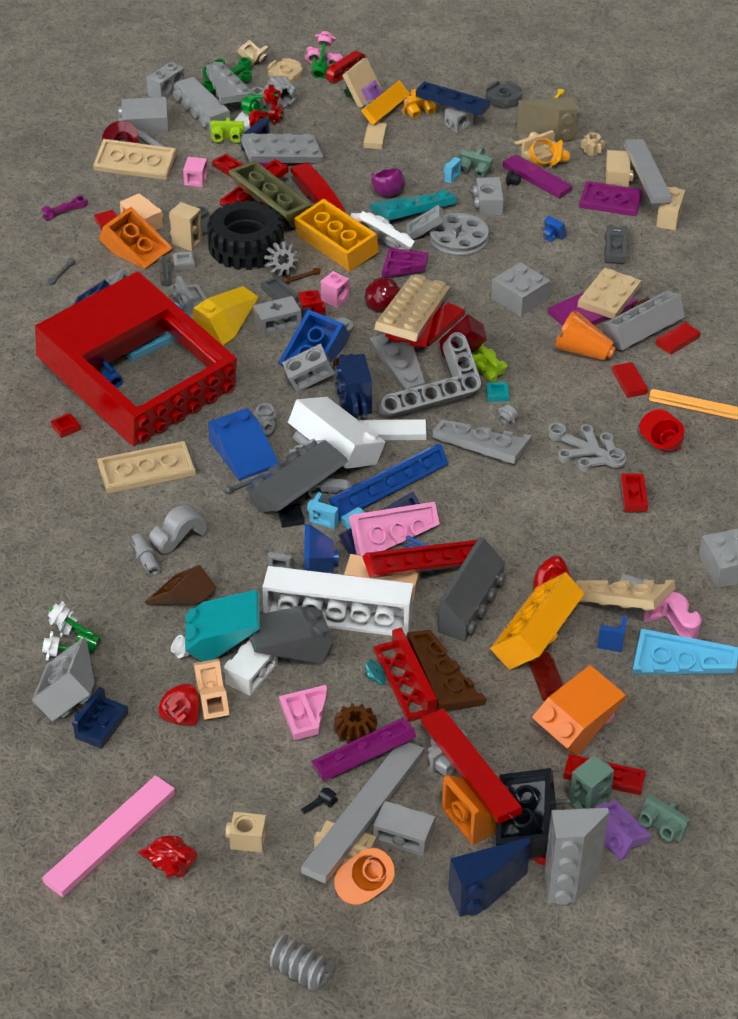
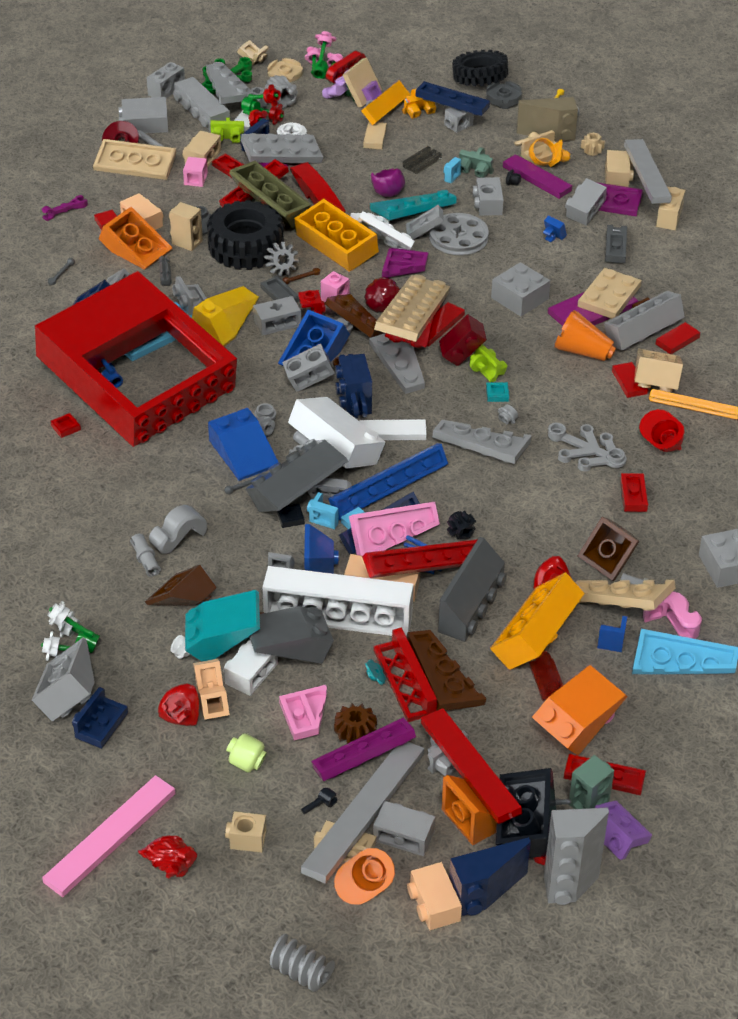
(146, 467): tan tile -> none
(183, 261): light grey tile -> none
(203, 146): none -> tan brick
(246, 752): none -> yellowish green head
(287, 128): none -> white gear
(337, 89): none -> lavender plate
(353, 312): none -> reddish brown wing
(418, 162): none -> clear smoke tile
(435, 896): none -> light nougat brick
(437, 388): light grey beam -> none
(461, 525): none -> black gear
(480, 67): none -> black tyre
(585, 201): none -> light grey brick
(608, 548): none -> reddish brown slope
(658, 370): none -> tan slope
(664, 818): sand green hips -> none

